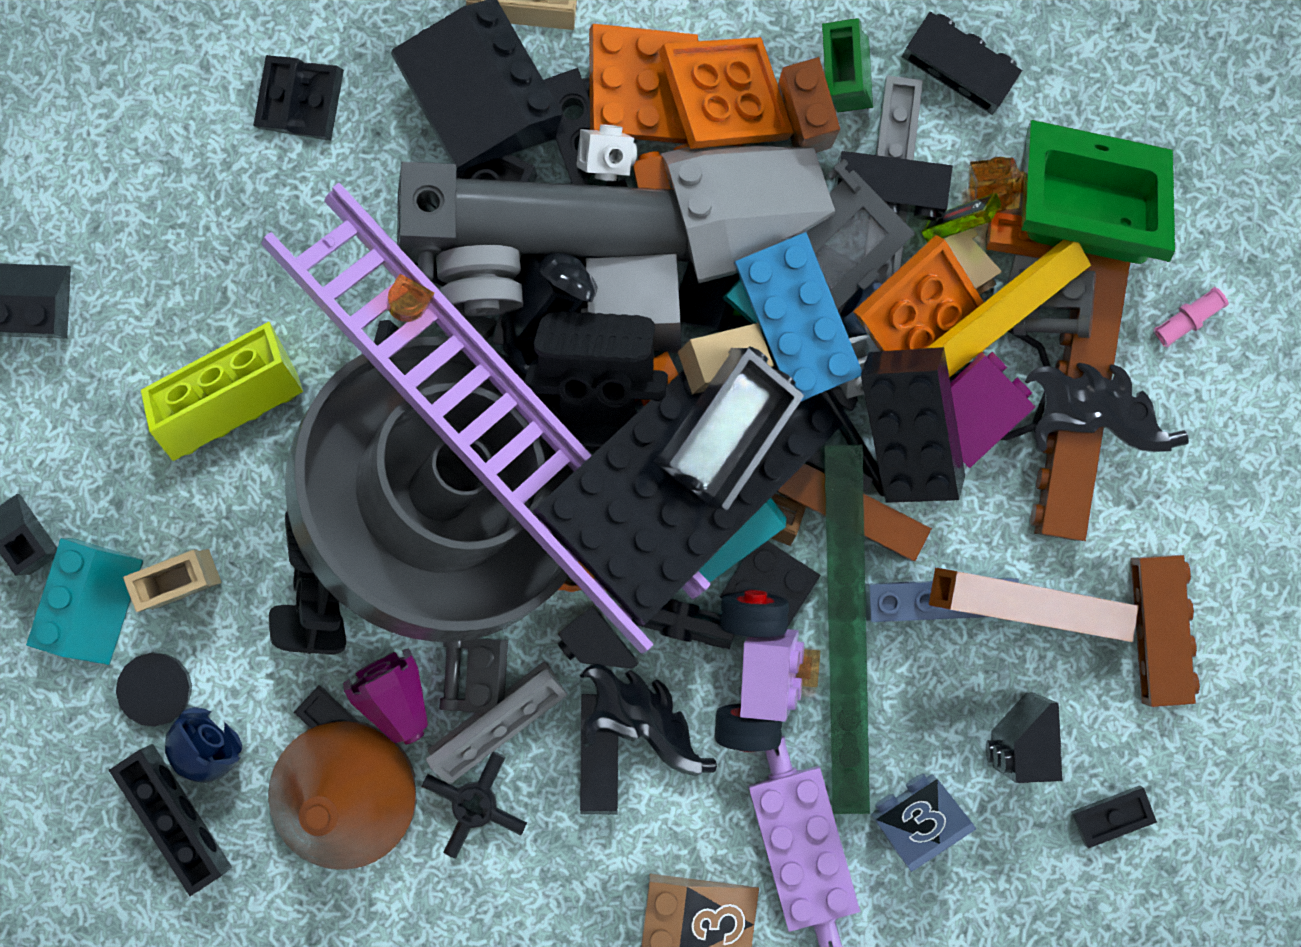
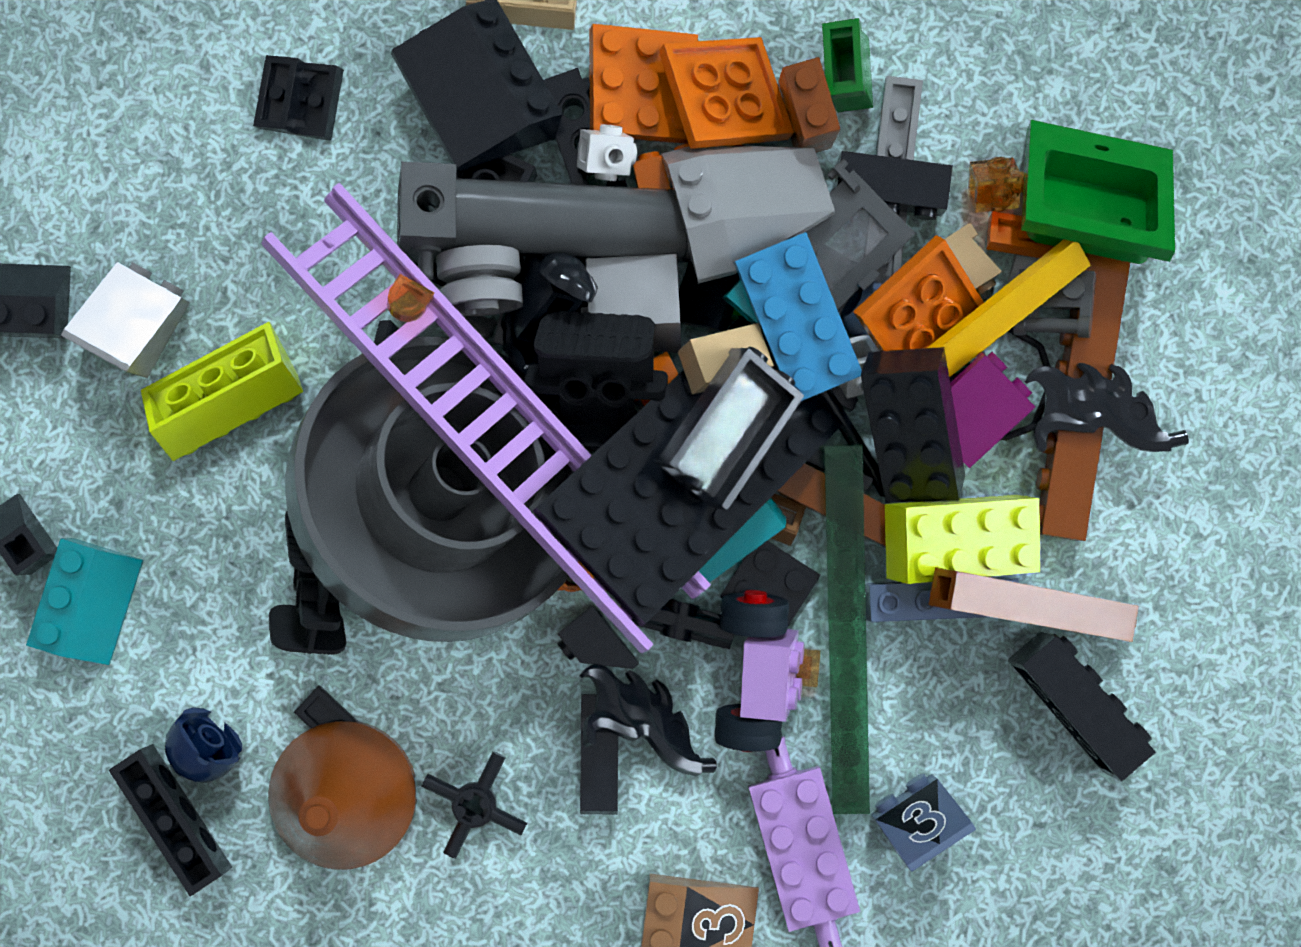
(128, 319): none -> slope
(153, 689): black tile -> none
(172, 580): tan hips -> none
(391, 697): magenta cone -> none
(484, 675): dark grey plate -> none
(487, 732): light grey fence -> none
(962, 62): black brick -> none
(962, 535): none -> neon yellow brick
(963, 217): clear neon green tile -> none
(1028, 741): black slope -> none
(1082, 705): none -> black brick
(1114, 816): black plate -> none
(1164, 630): dark orange brick -> none
(1191, 316): bright pink pin -> none

